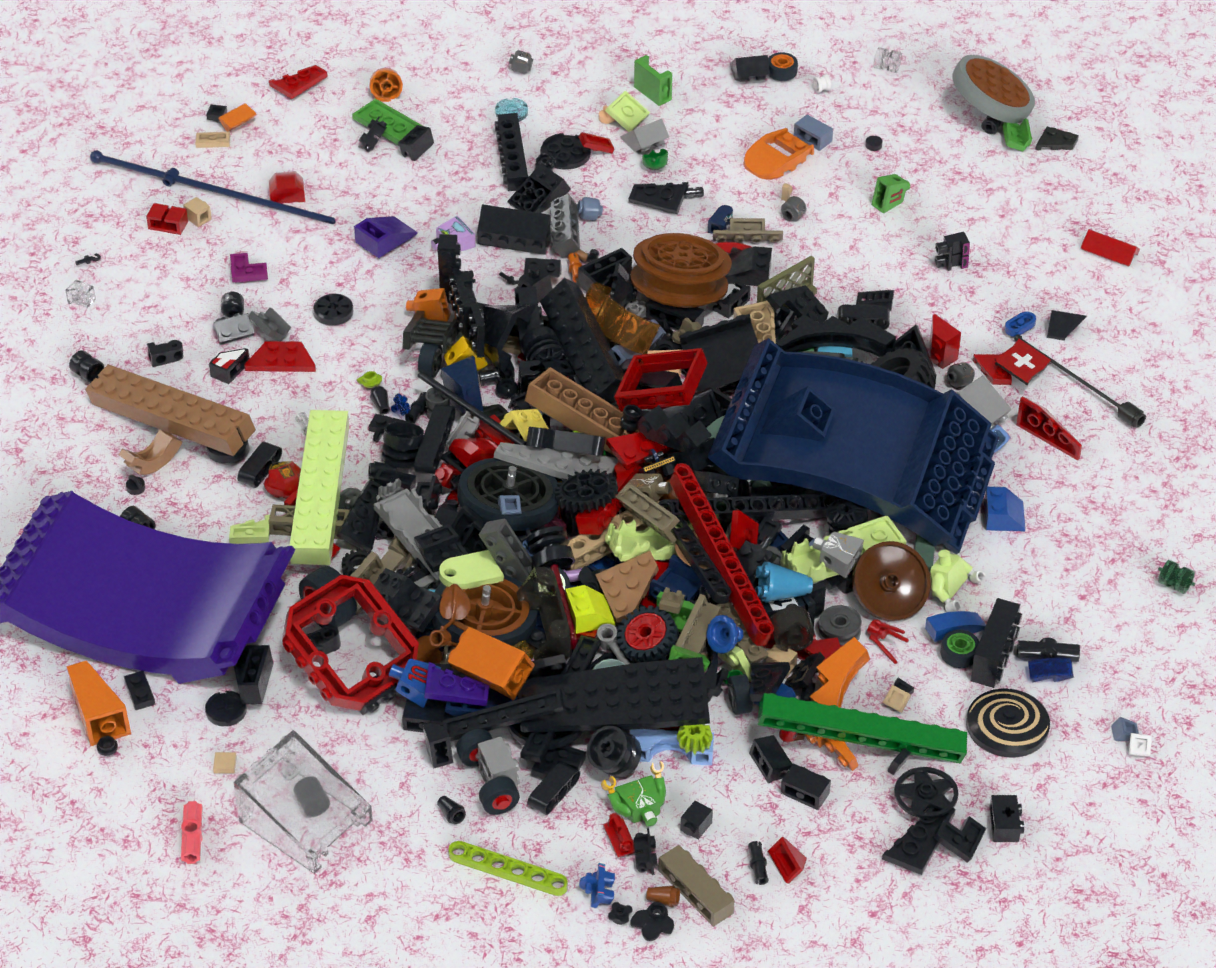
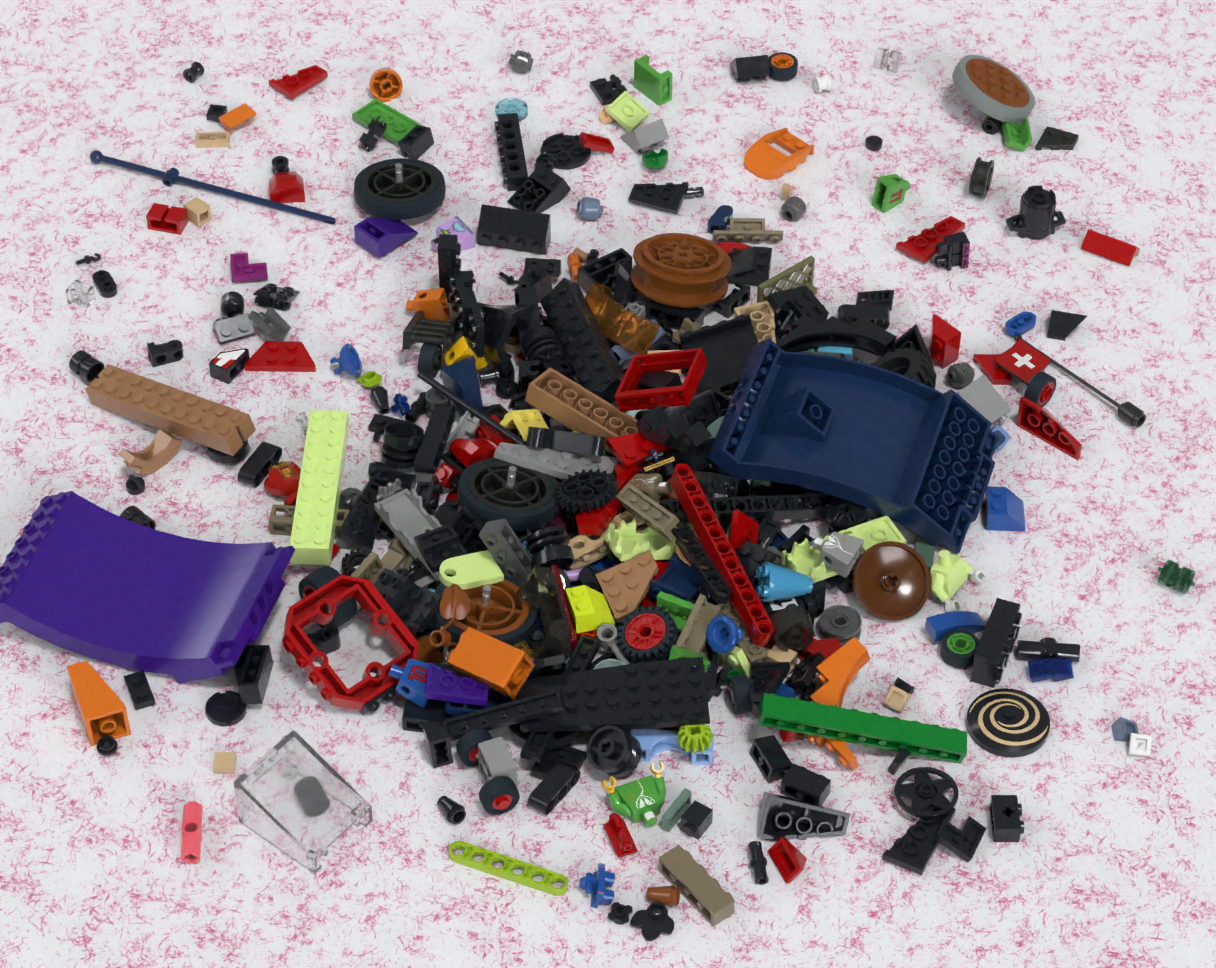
(104, 284): none -> black plate
(193, 71): none -> black bush
(250, 532): yellowish green wing -> none
(275, 296): none -> black hinge
(280, 164): none -> black wheel
(342, 308): black wheel -> none
(348, 361): none -> blue hair
(399, 189): none -> wheel
(509, 504): sand blue slope -> none
(564, 226): dark grey brick -> none
(604, 89): none -> black plate
(630, 416): black wheel -> none
(645, 844): black hinge -> none
(671, 601): dark tan tile -> none
(676, 810): none -> sand green tile
(798, 819): none -> black wedge
(813, 132): sand blue brick -> none
(880, 630): red plant -> none
(923, 245): none -> red wing
(981, 177): none -> pearl dark grey wheel
(1036, 214): none -> black container
(1041, 388): none -> black wheel

